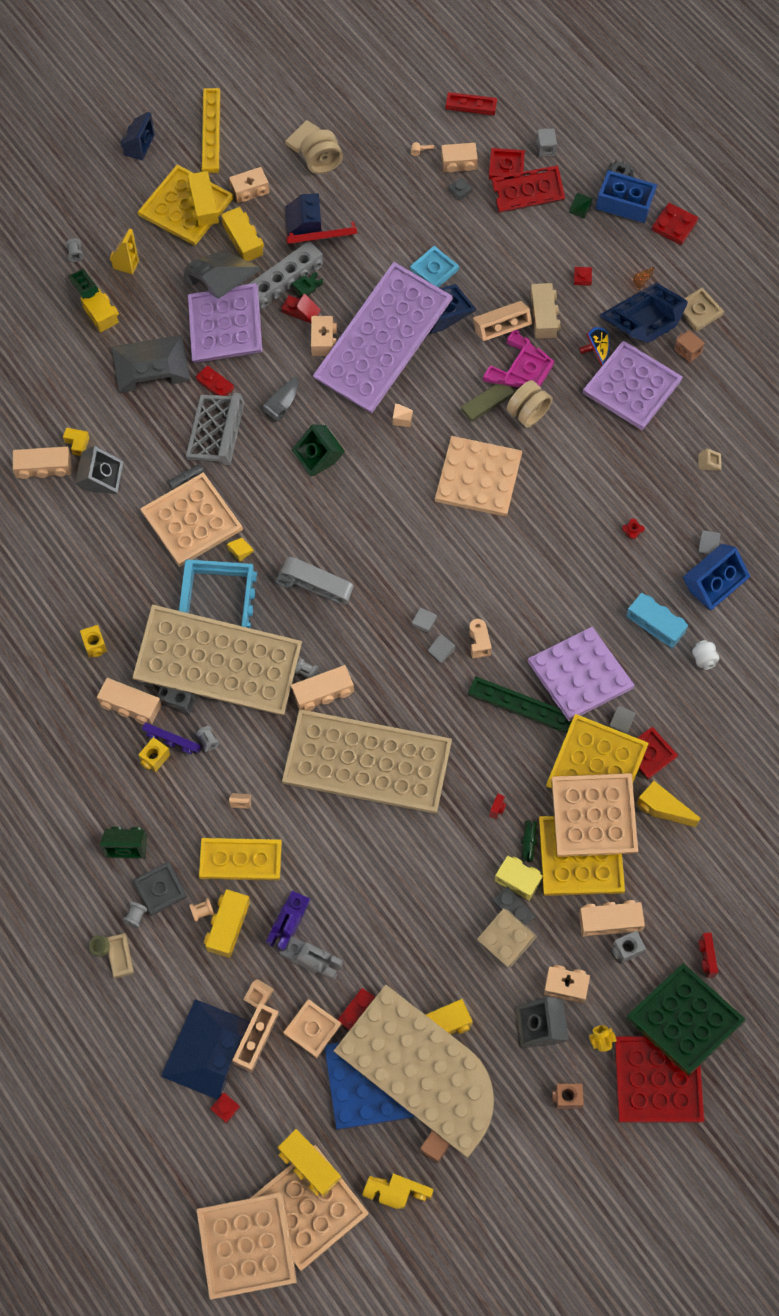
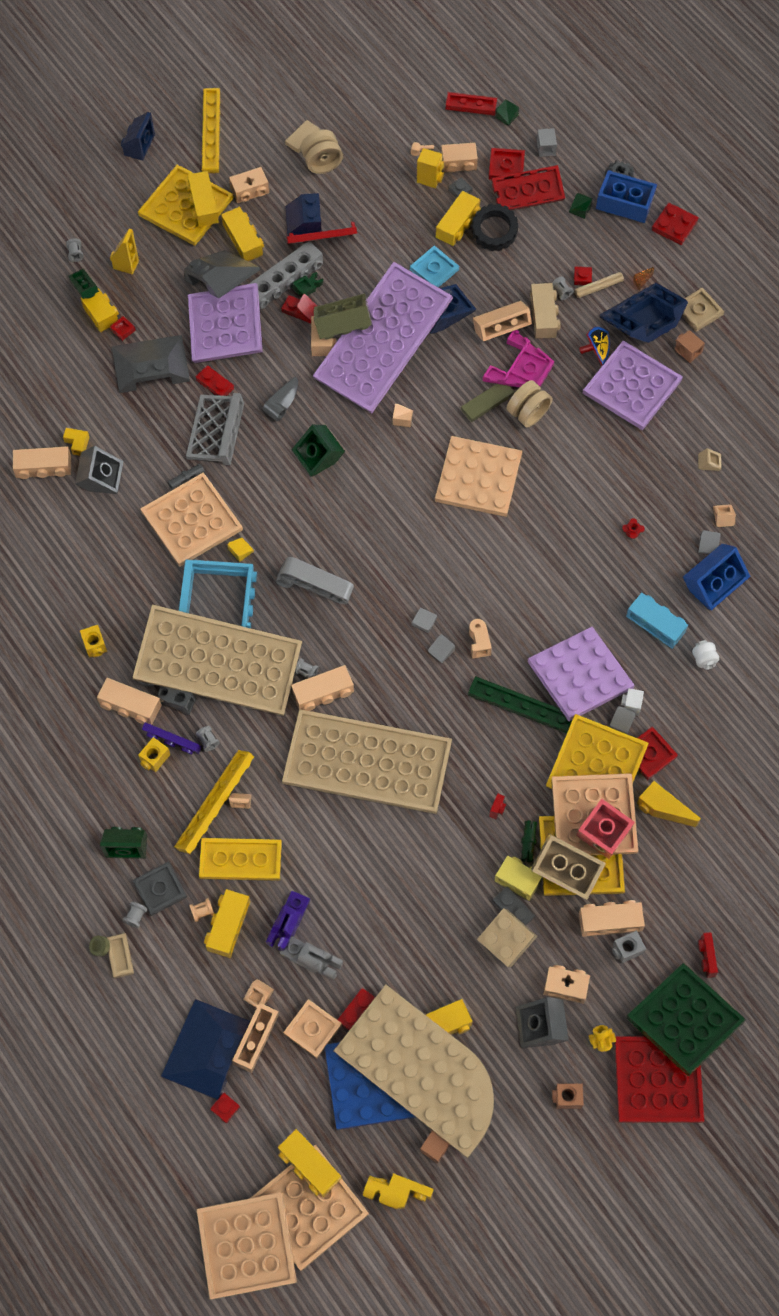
(122, 328): none -> red plate
(214, 801): none -> yellow plate
(342, 316): none -> olive slope
(430, 168): none -> yellow brick
(458, 218): none -> yellow brick
(497, 211): none -> black tyre
(507, 112): none -> dark green slope
(562, 288): none -> light grey bush
(568, 866): none -> tan brick
(598, 285): none -> tan axle
(605, 828): none -> coral brick
(633, 700): none -> white plate
(724, 515): none -> light nougat slope

